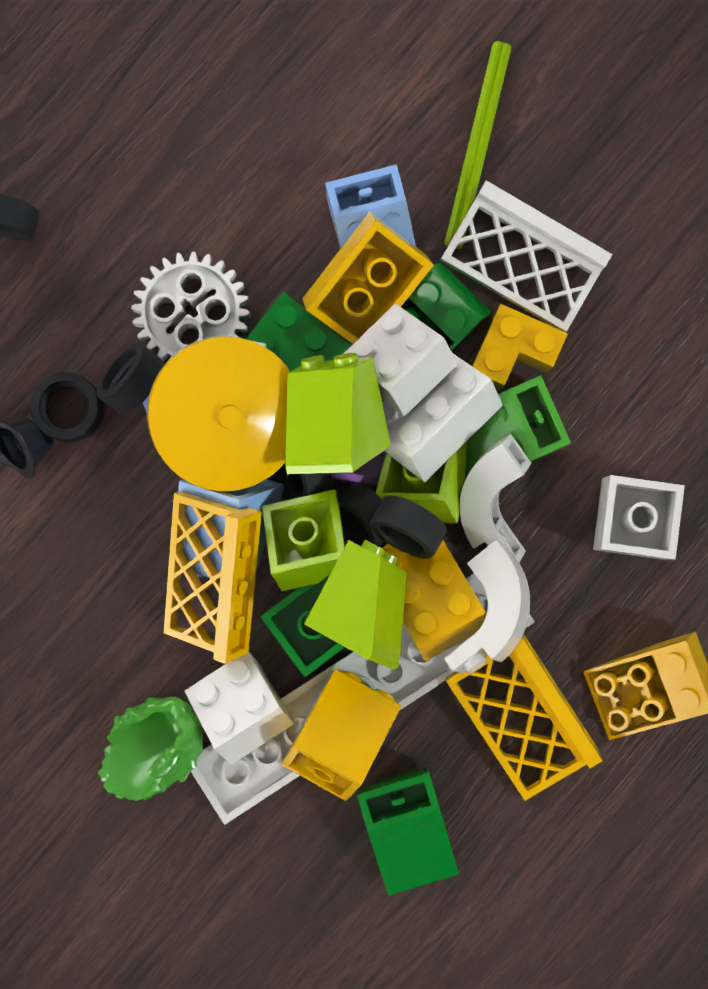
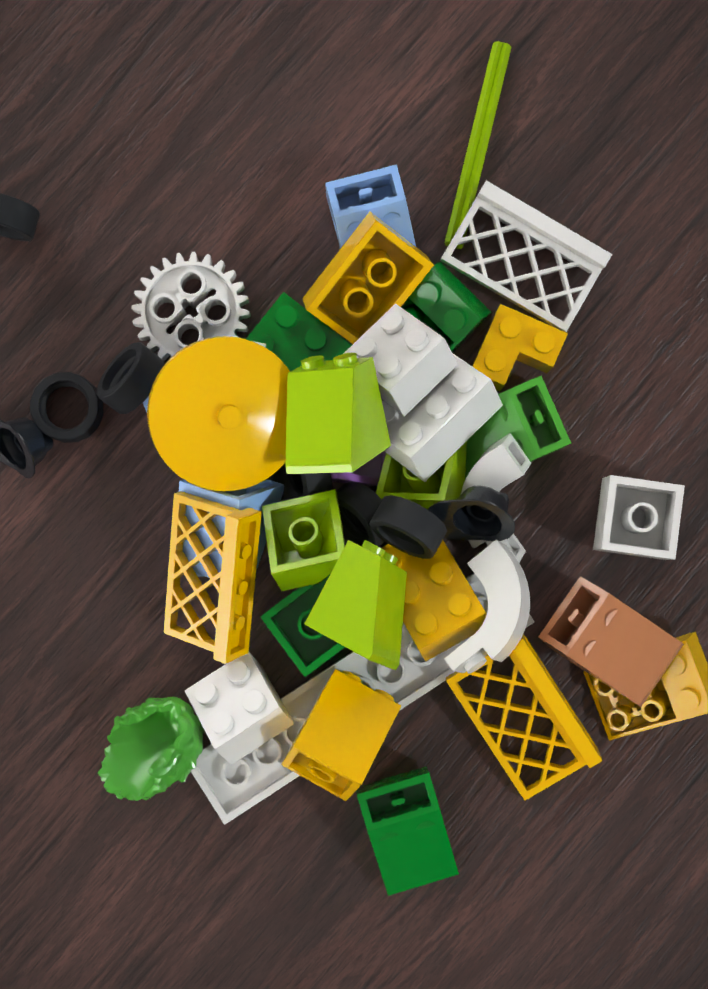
(476, 515): none -> black piece
(610, 641): none -> nougat slope

